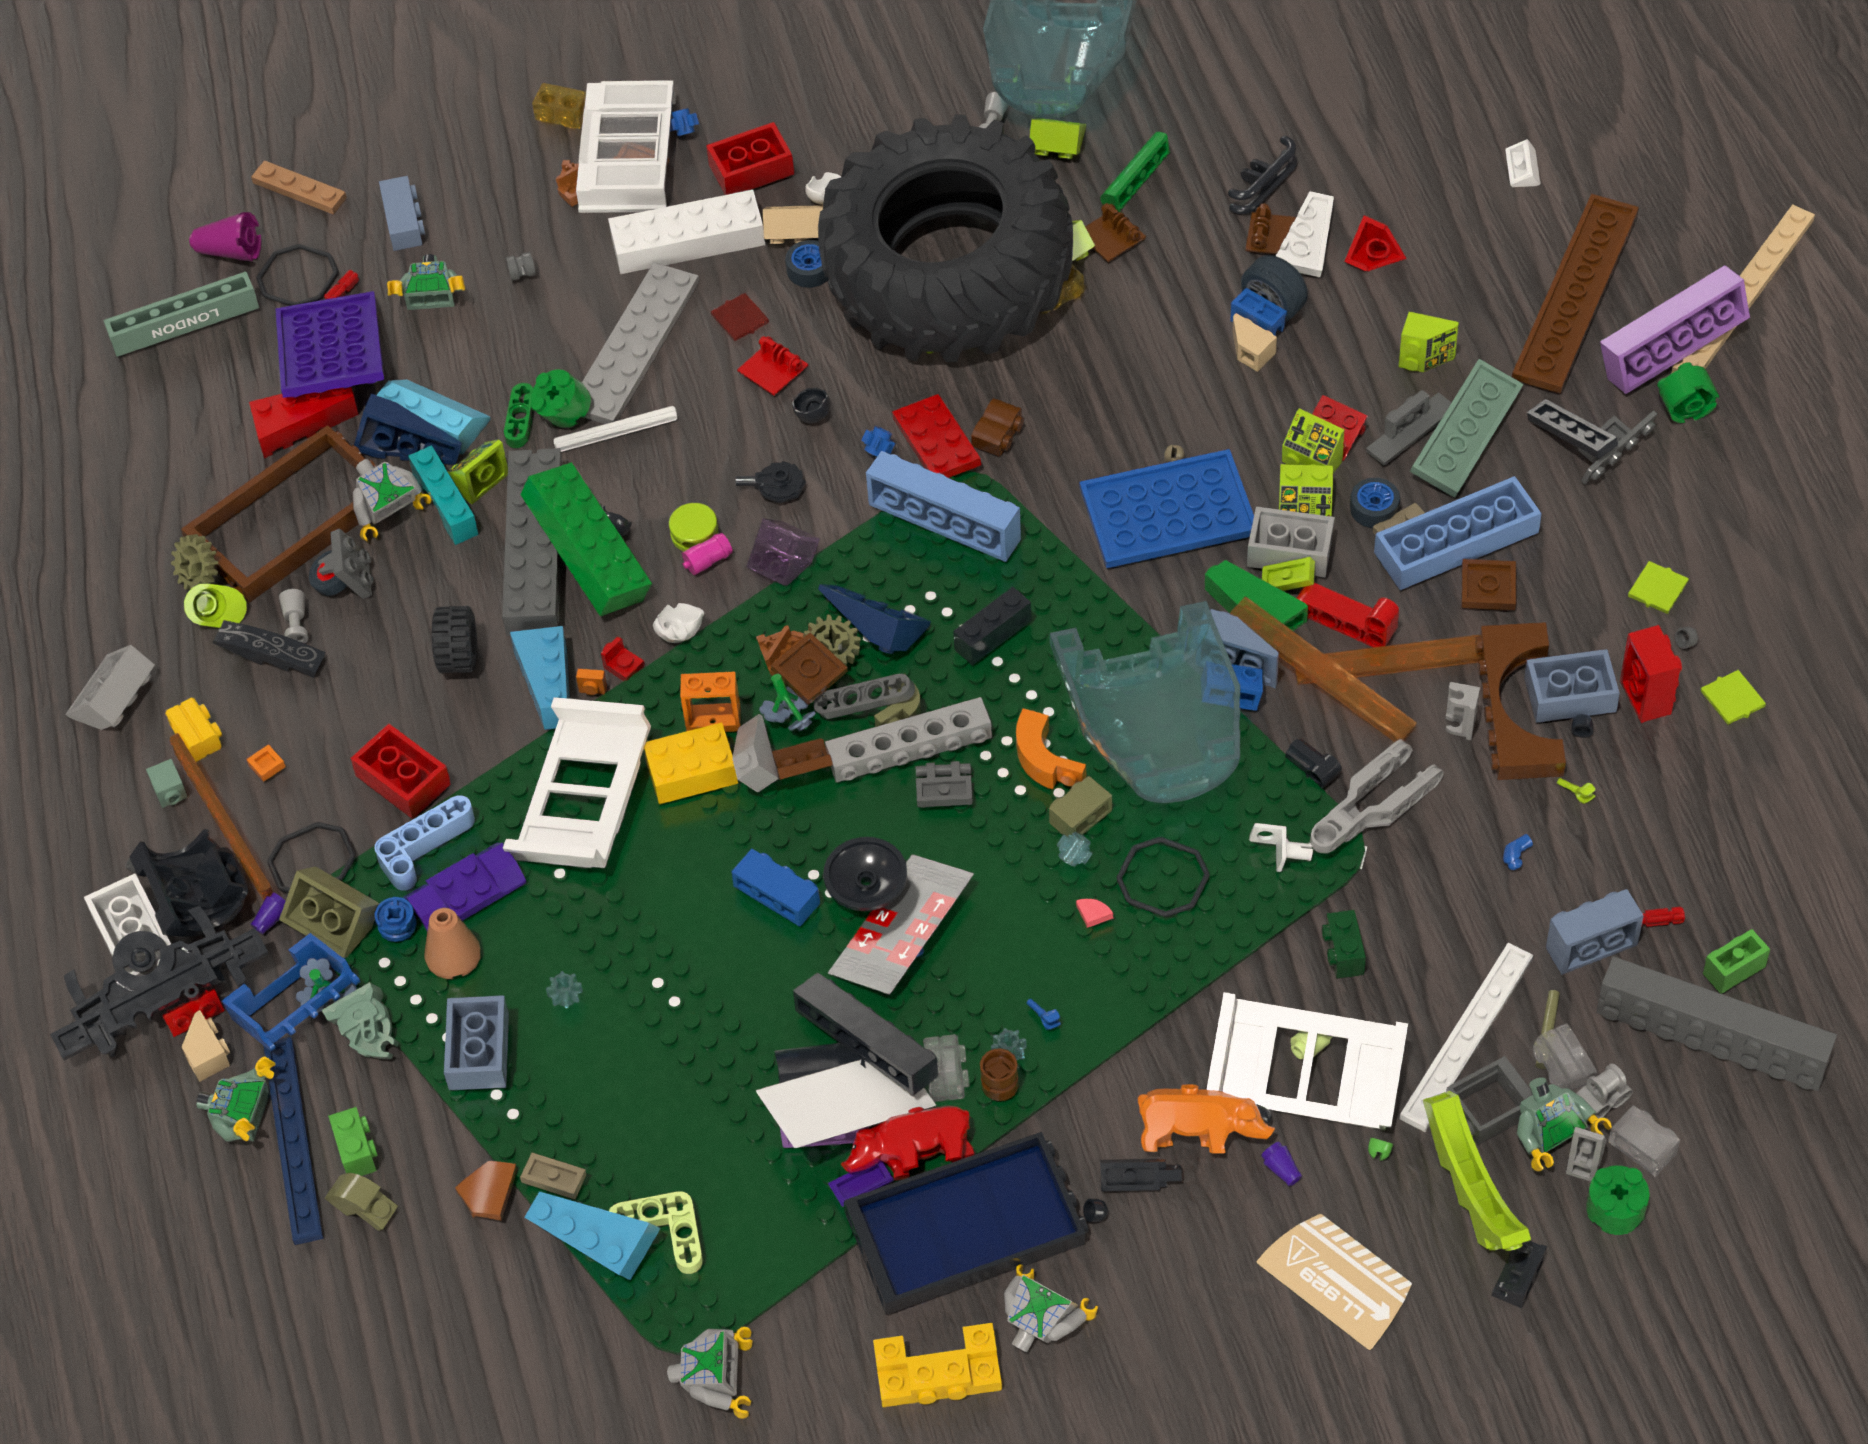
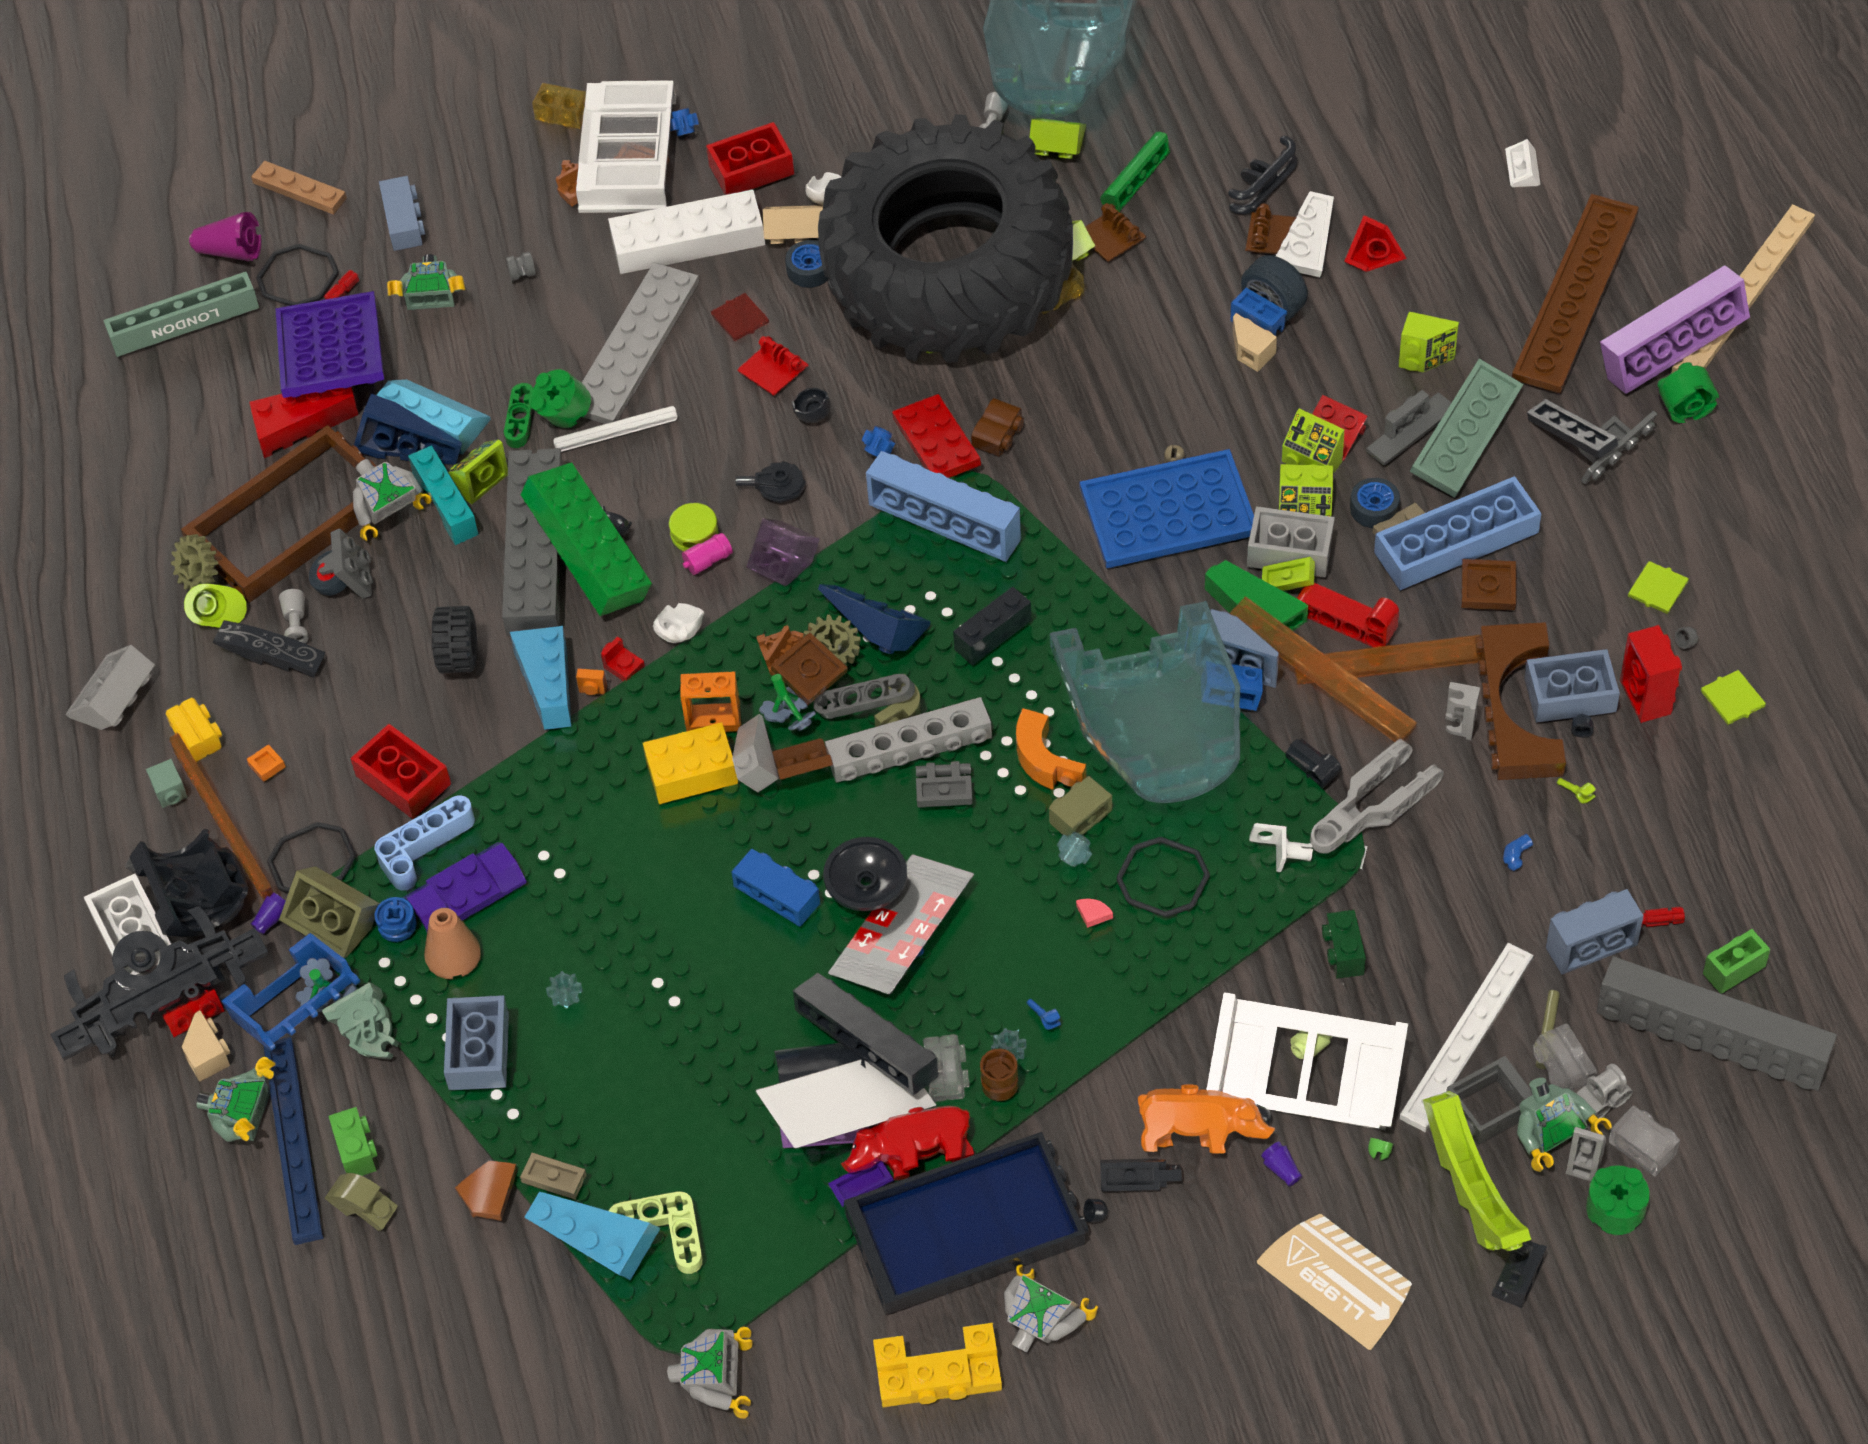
(588, 734): white piece -> none

